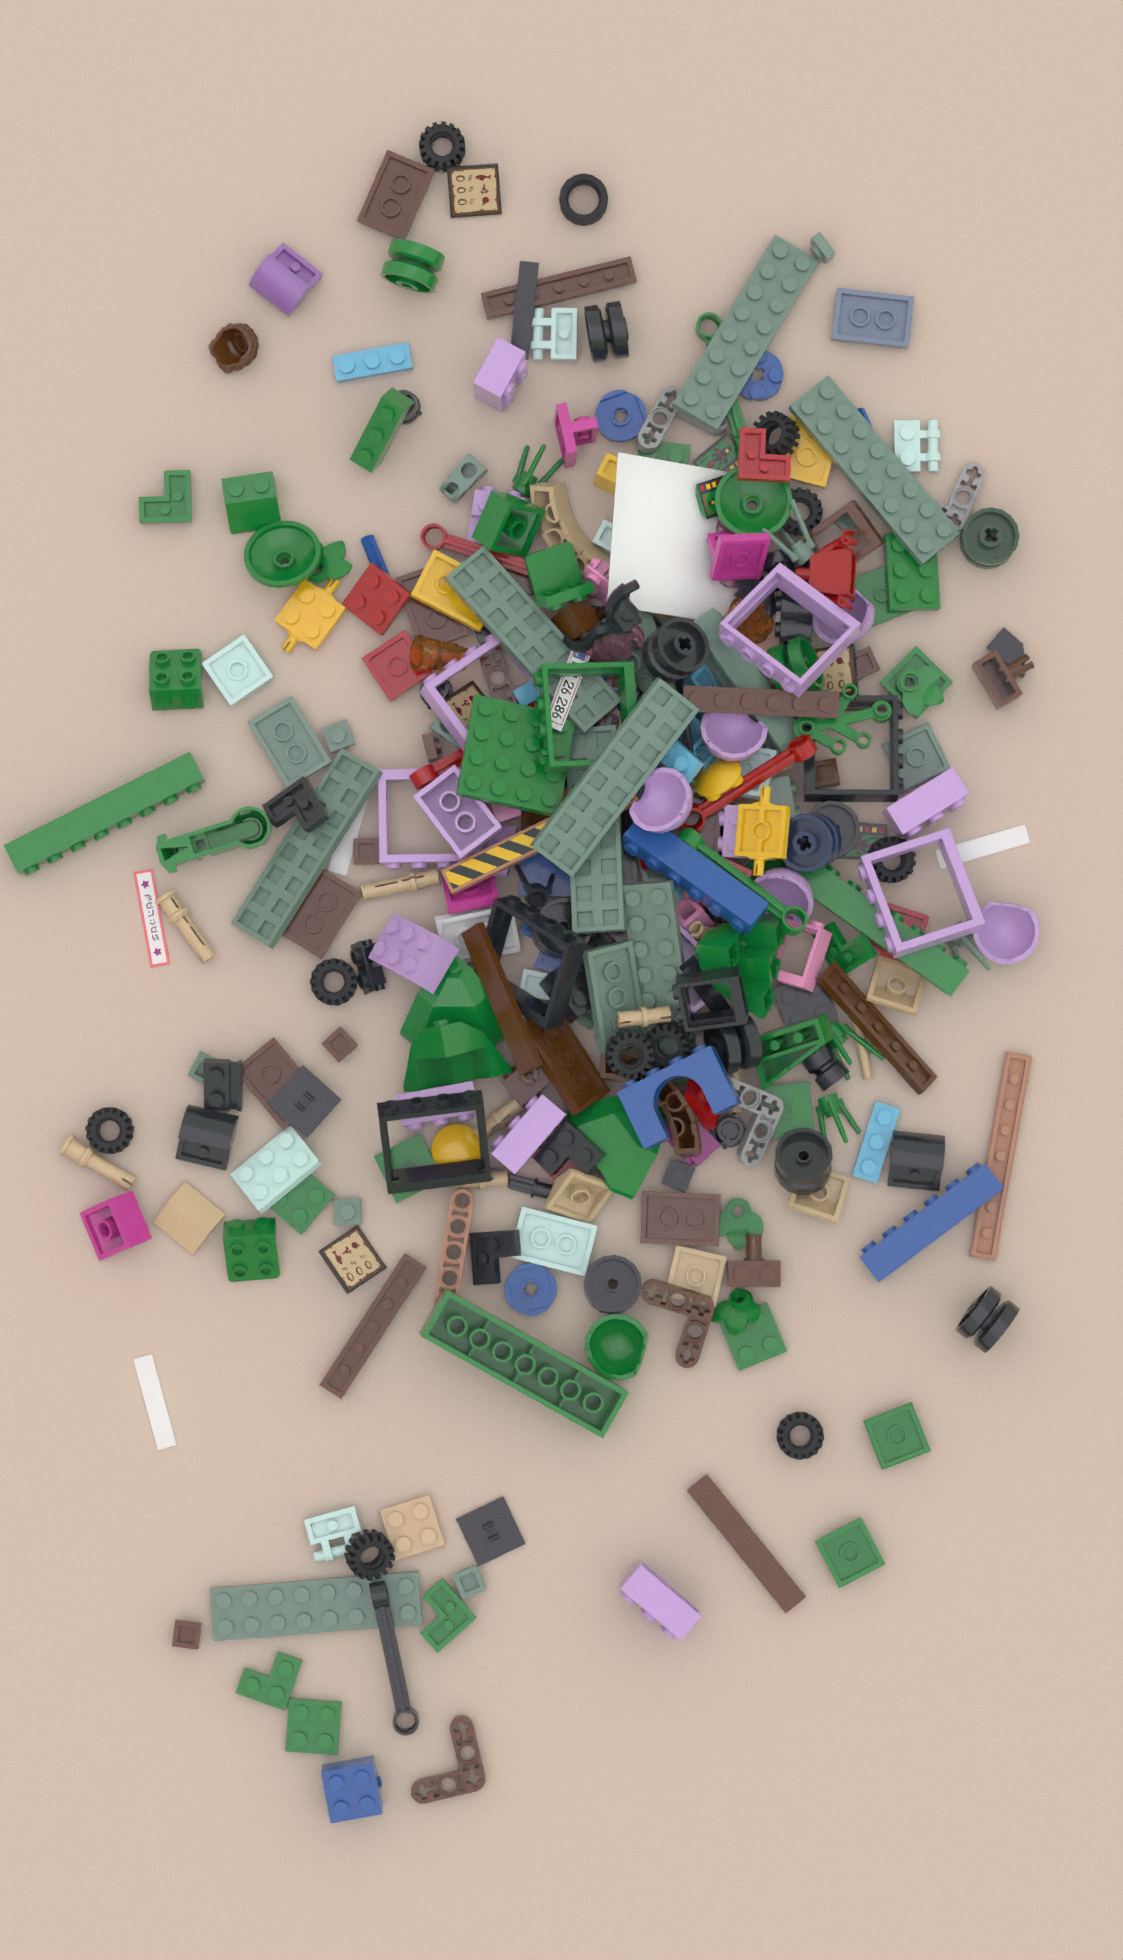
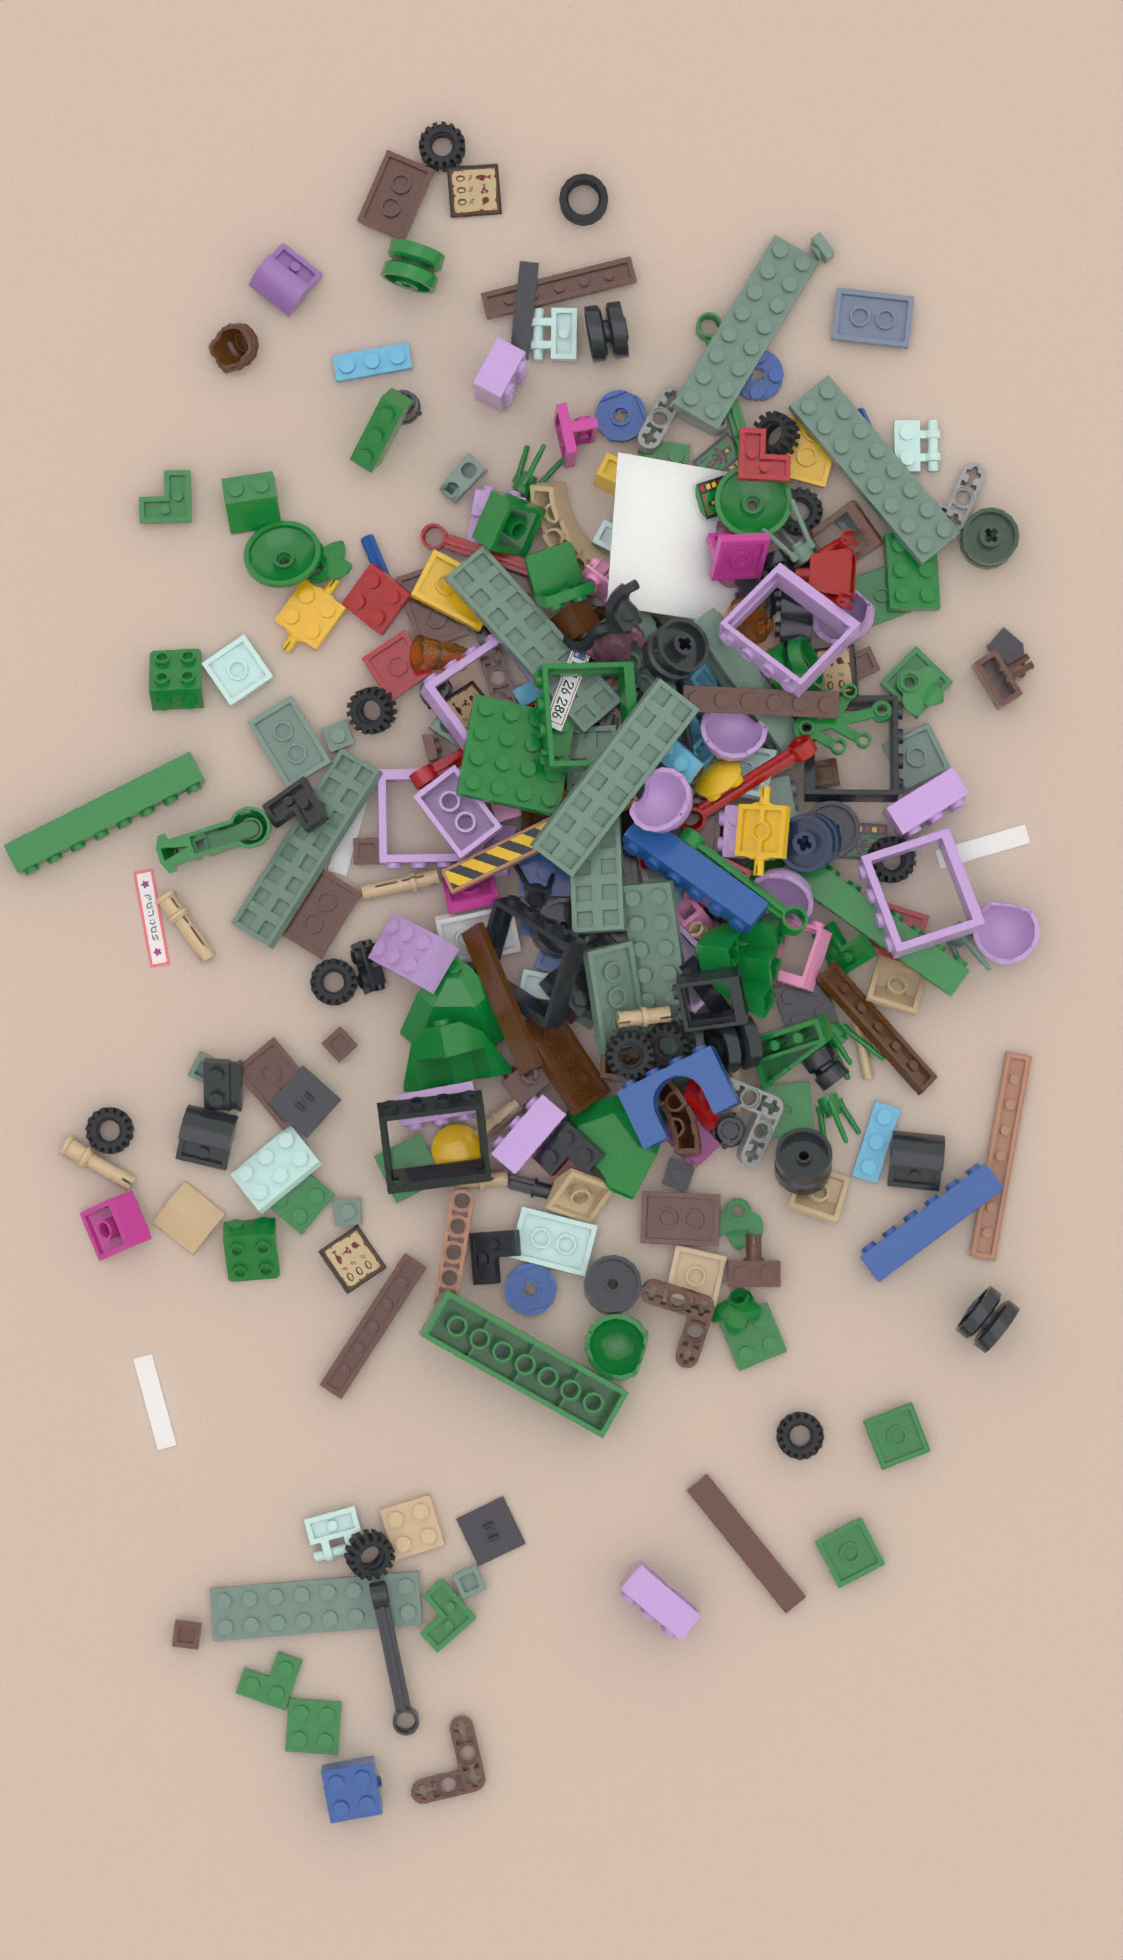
(357, 710): none -> black tyre

